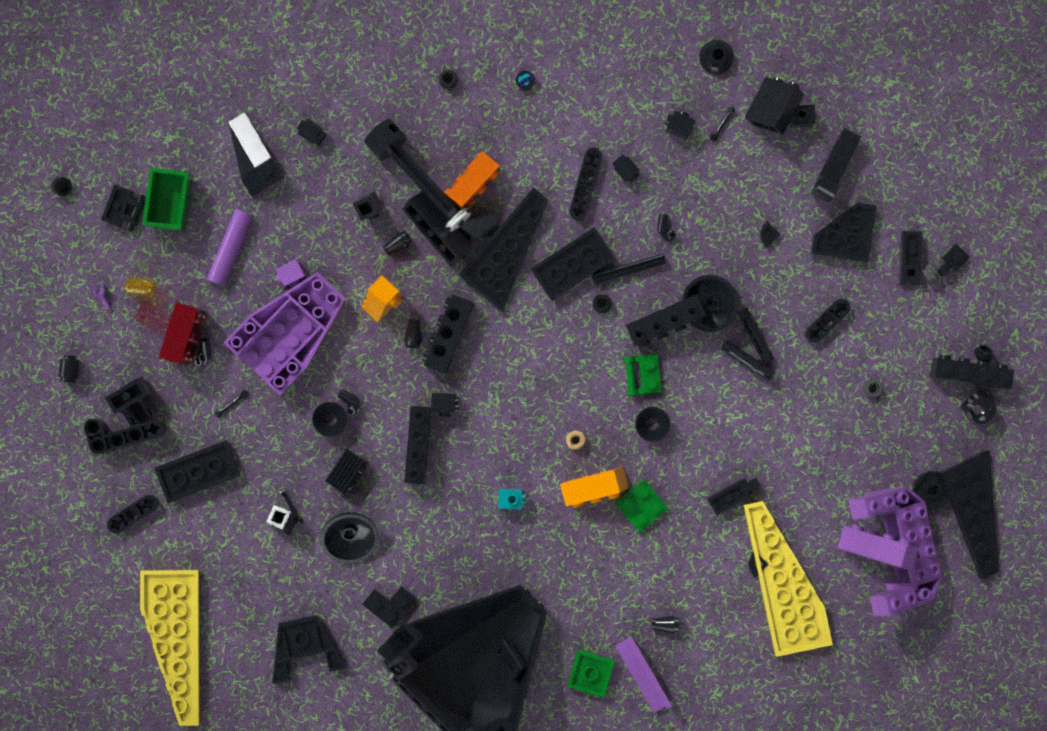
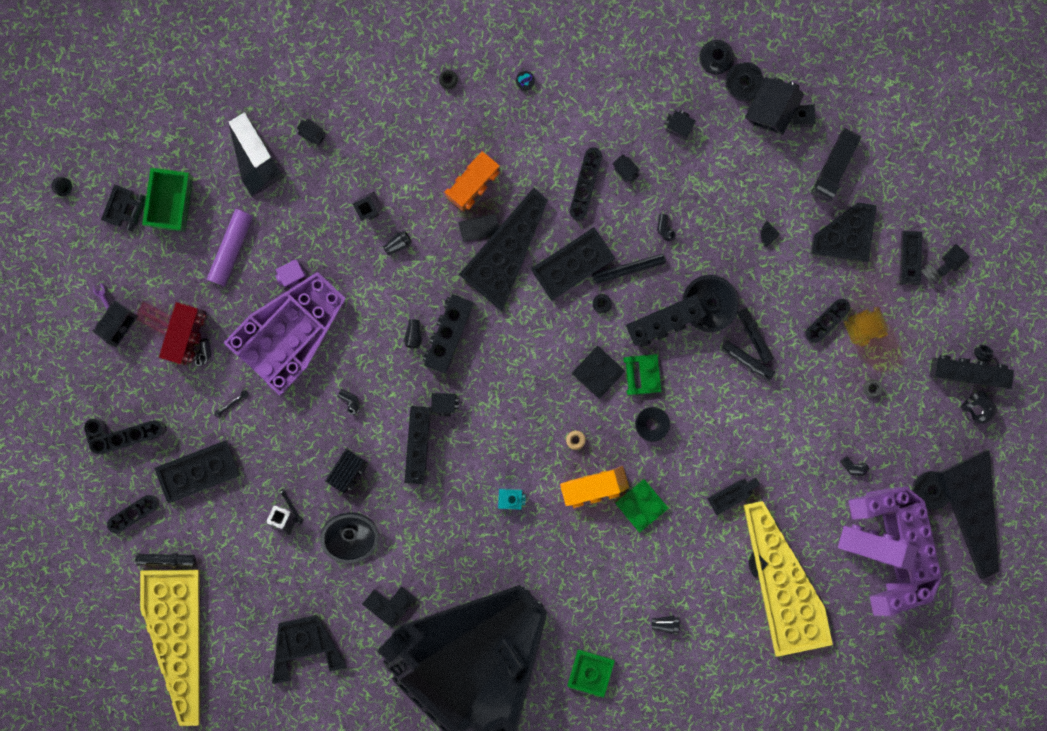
(68, 369): black brick -> none
(115, 323): none -> black brick
(123, 400): black brick -> none
(139, 286): clear yellow brick -> none
(174, 560): none -> black pin
(319, 419): black piece -> none
(381, 299): light orange wedge -> none
(386, 142): black piece -> none
(432, 224): black brick -> none
(598, 372): none -> black plate
(643, 674): medium lavender fence -> none
(714, 136): black hinge -> none
(733, 82): none -> black plate
(854, 469): none -> black arm
(866, 326): none -> clear yellow brick

